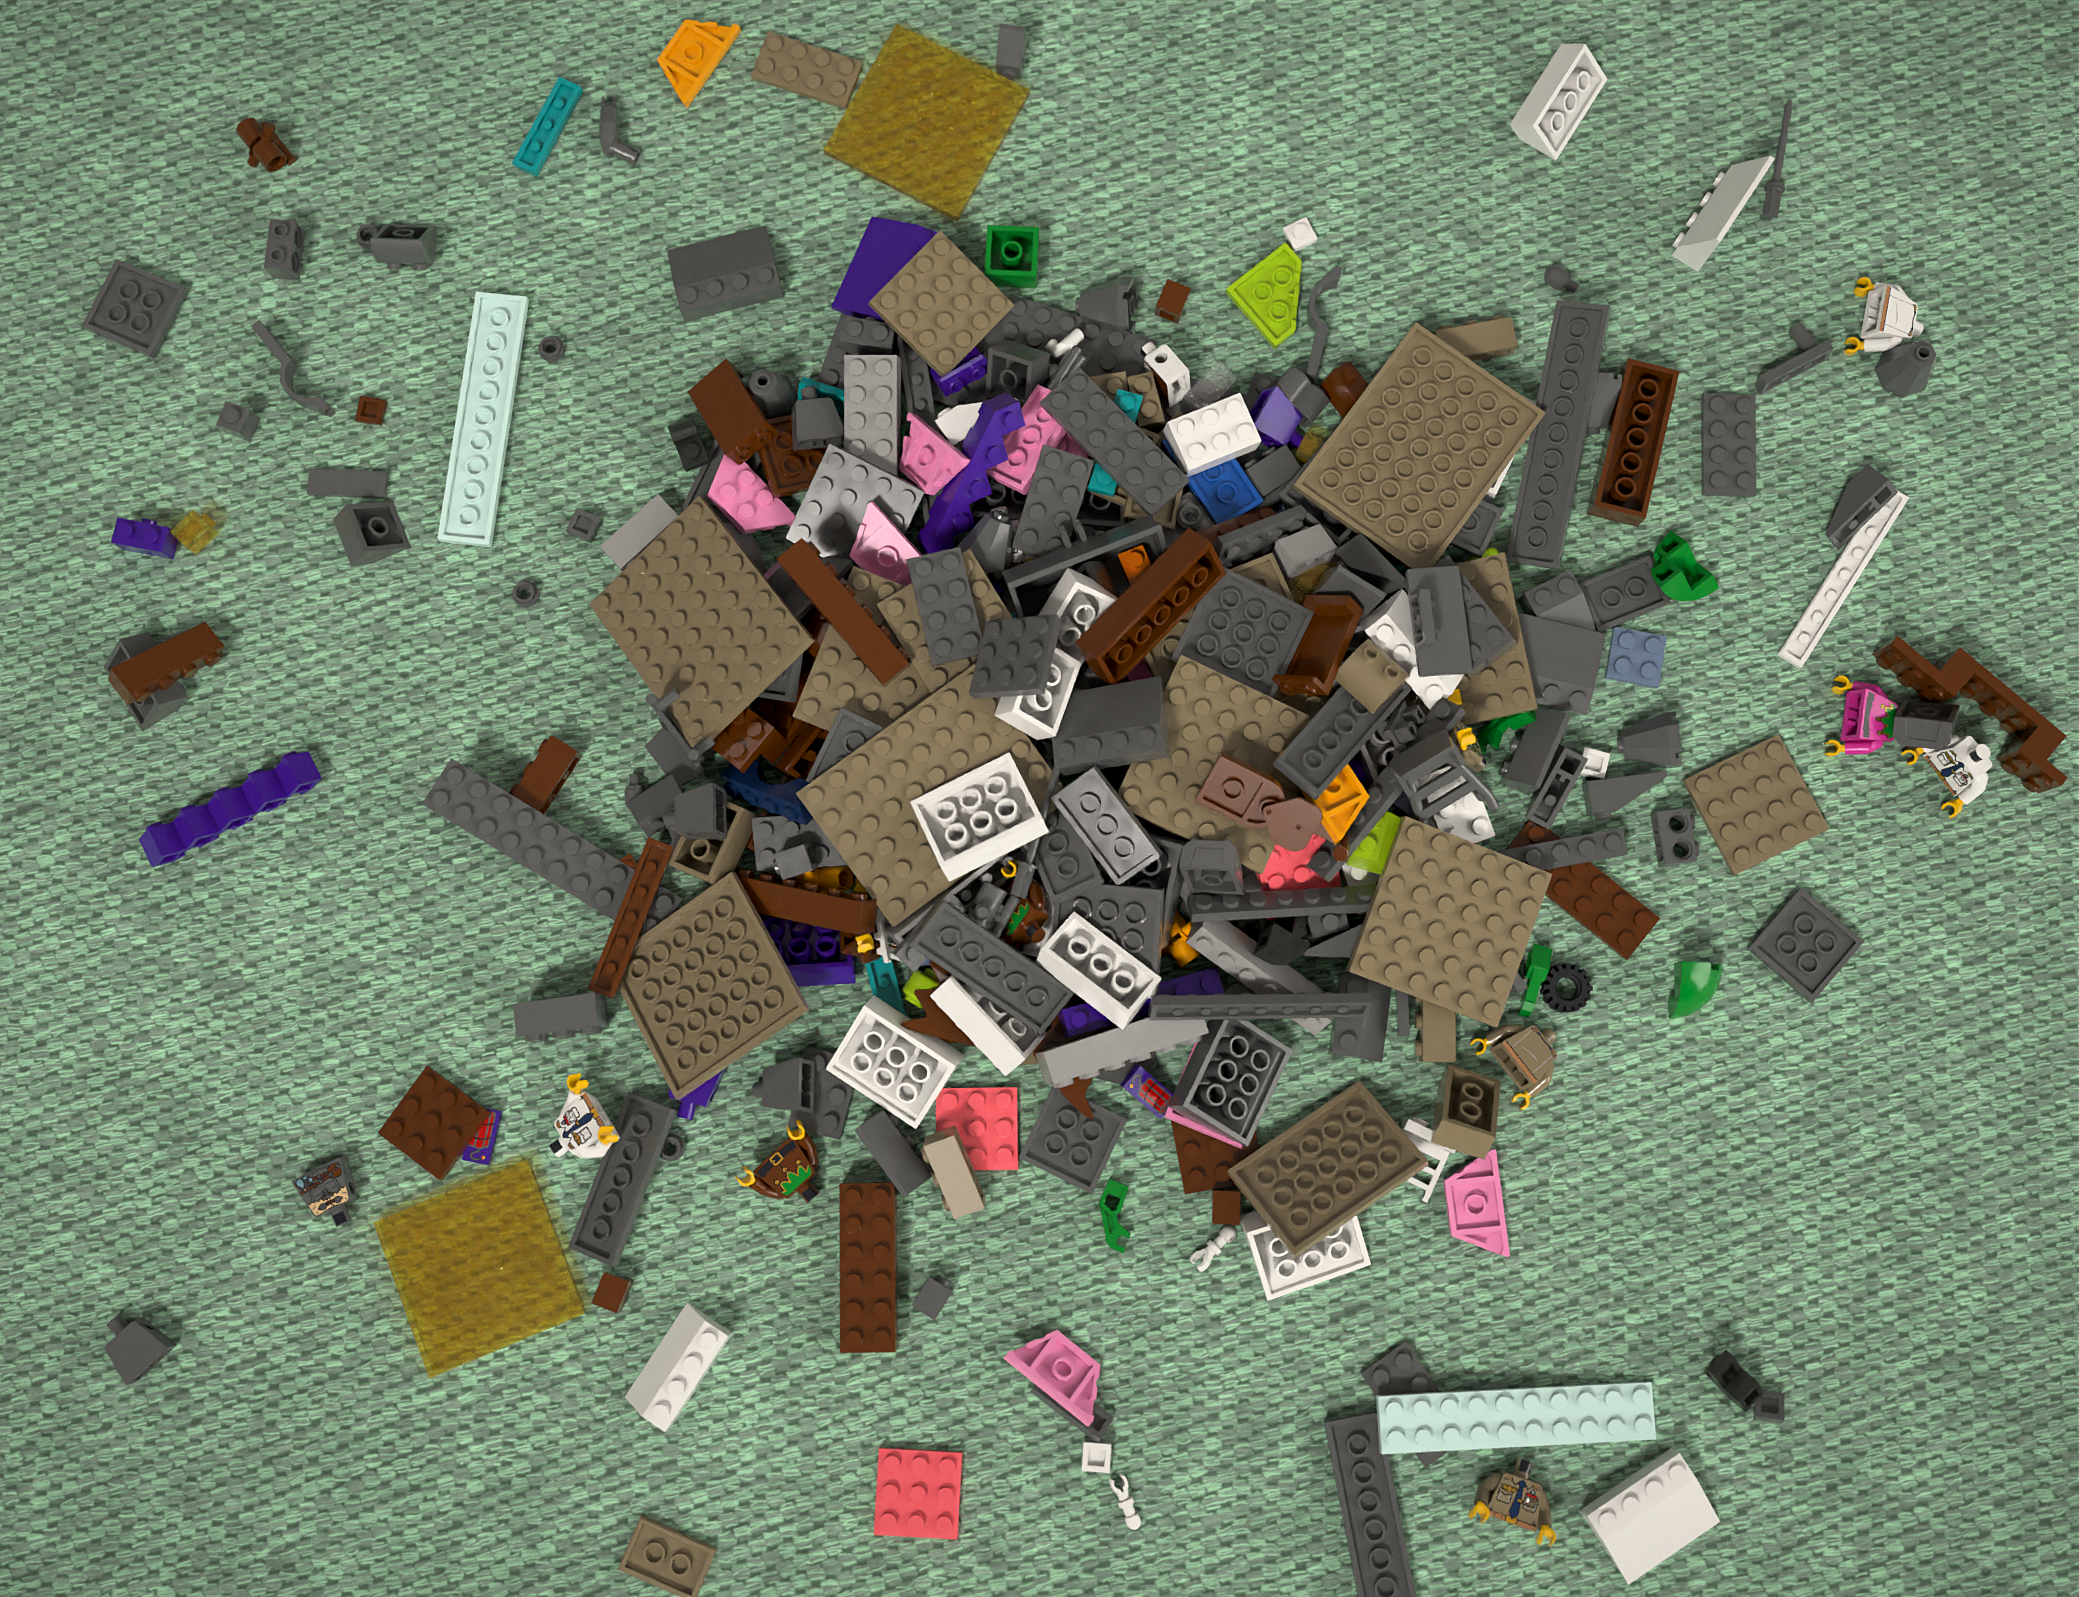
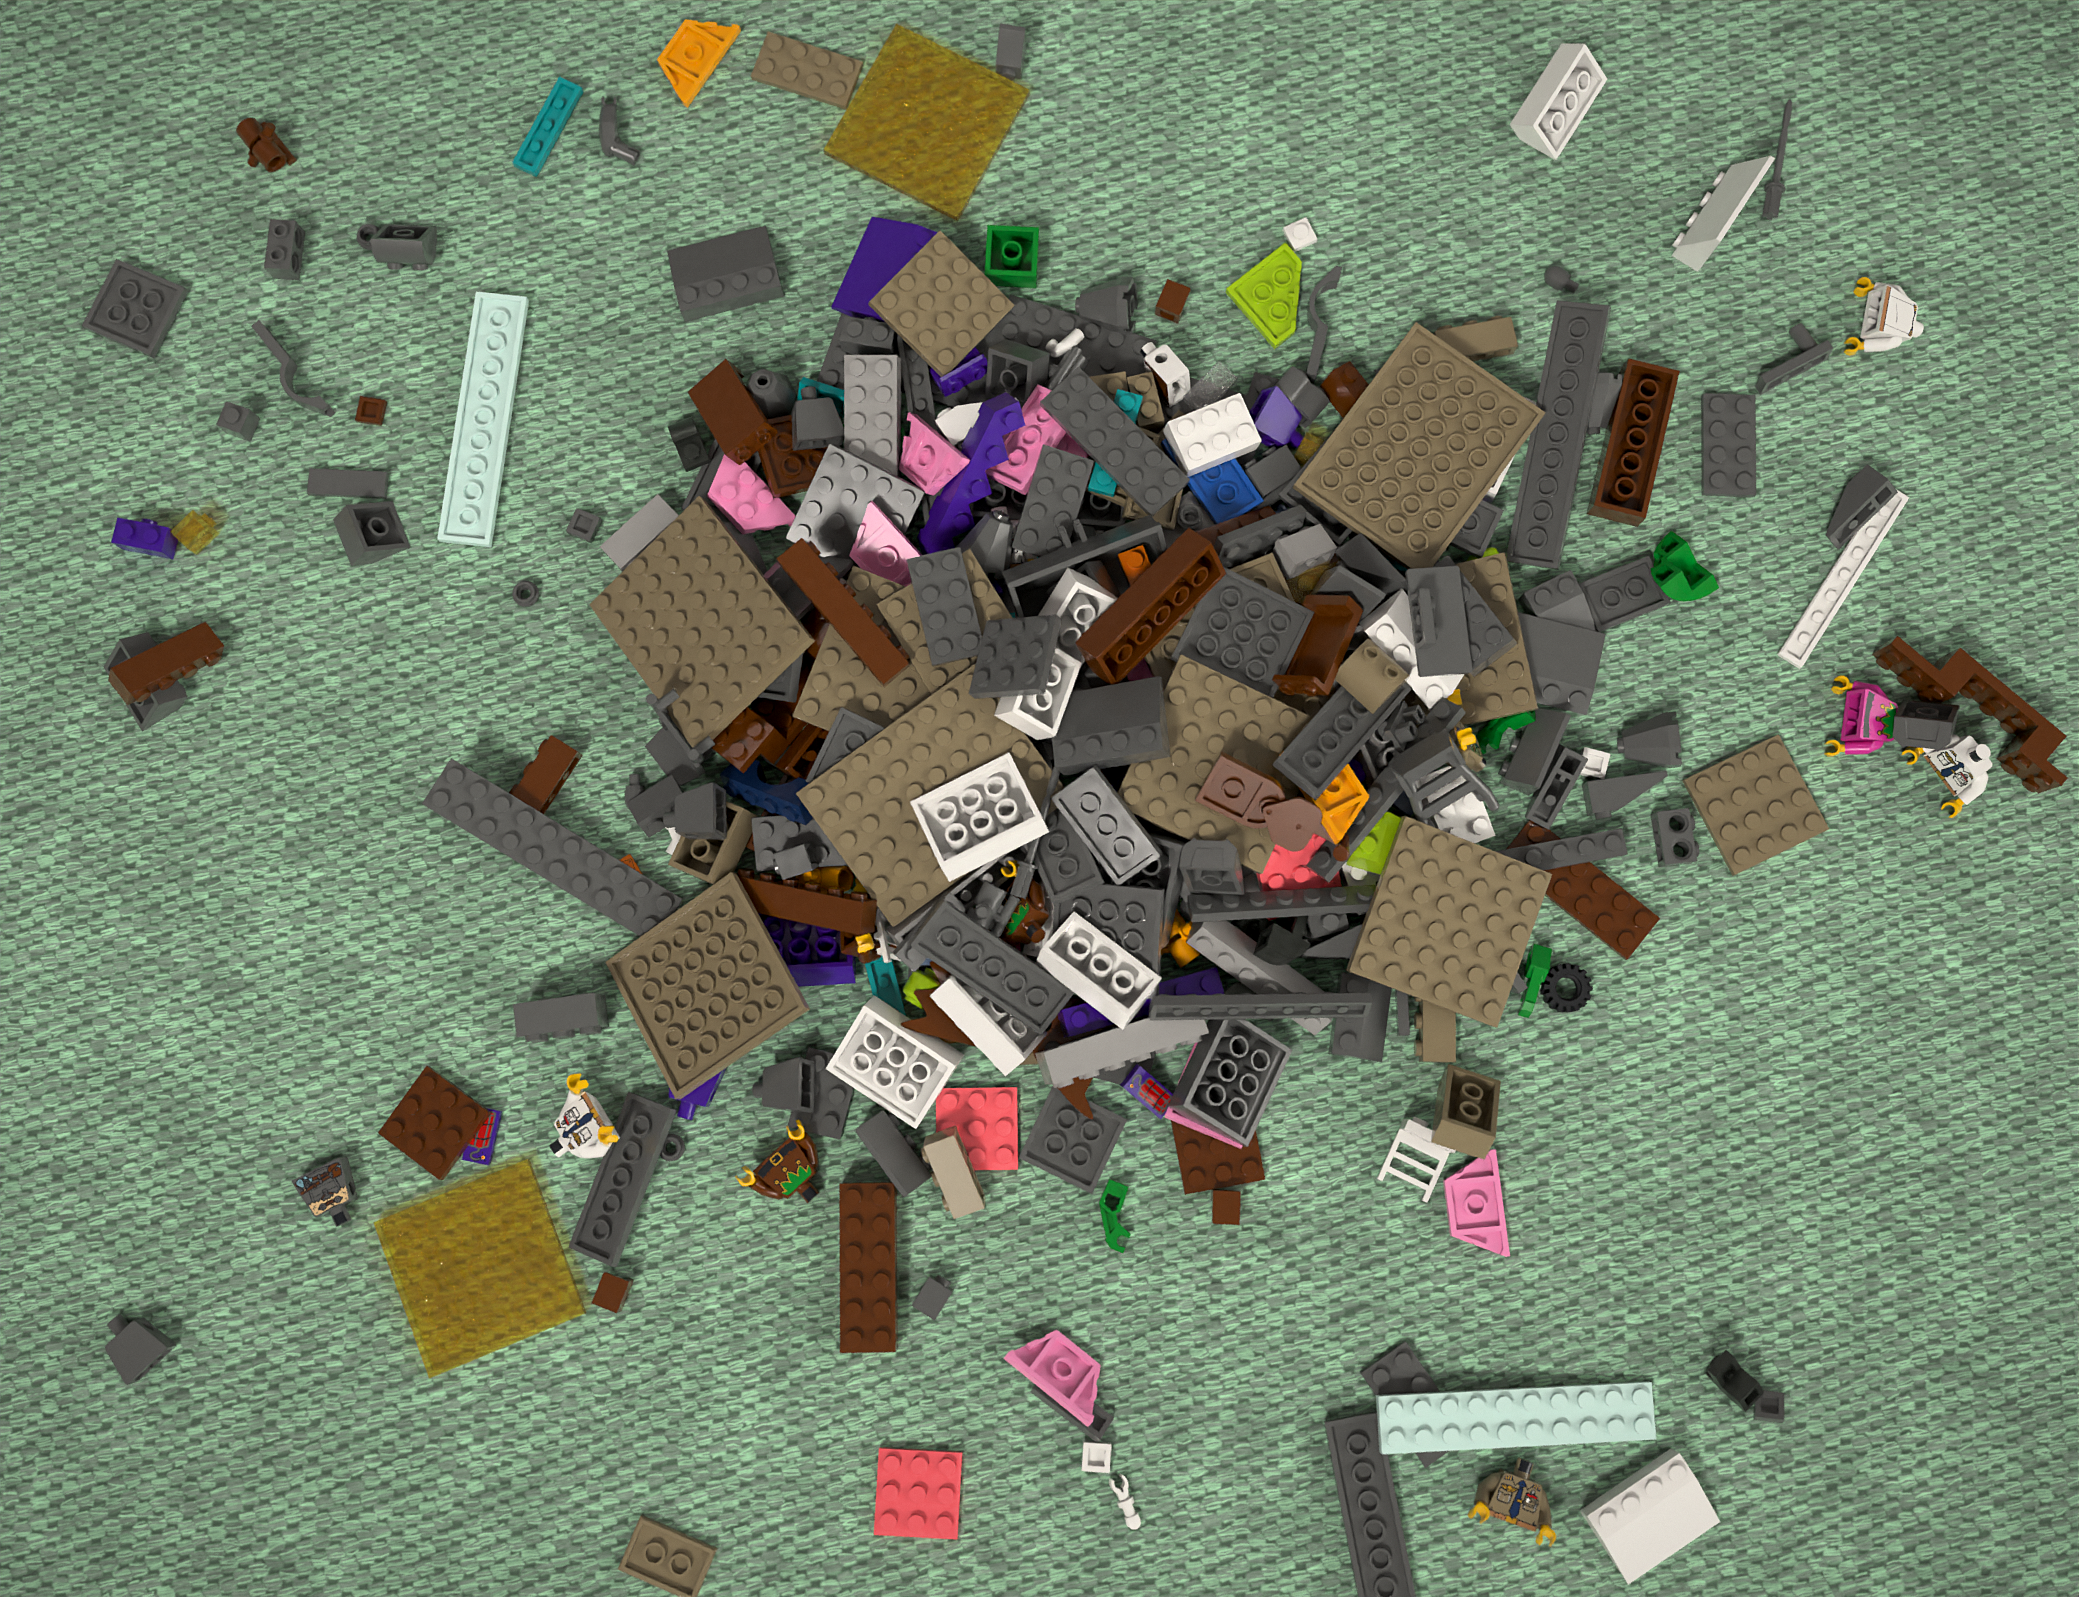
(230, 808): dark purple brick -> none
(546, 343): dark grey plate -> none
(631, 918): reddish brown plate -> none
(677, 1367): white slope -> none
(1225, 1236): white piece -> none
(1279, 1271): white slope -> none
(1327, 1169): dark tan plate -> none
(1524, 1055): dark tan torso -> none
(1635, 657): sand blue plate -> none
(1693, 987): green brick -> none
(1805, 945): dark grey plate -> none
(1906, 368): dark grey cone -> none

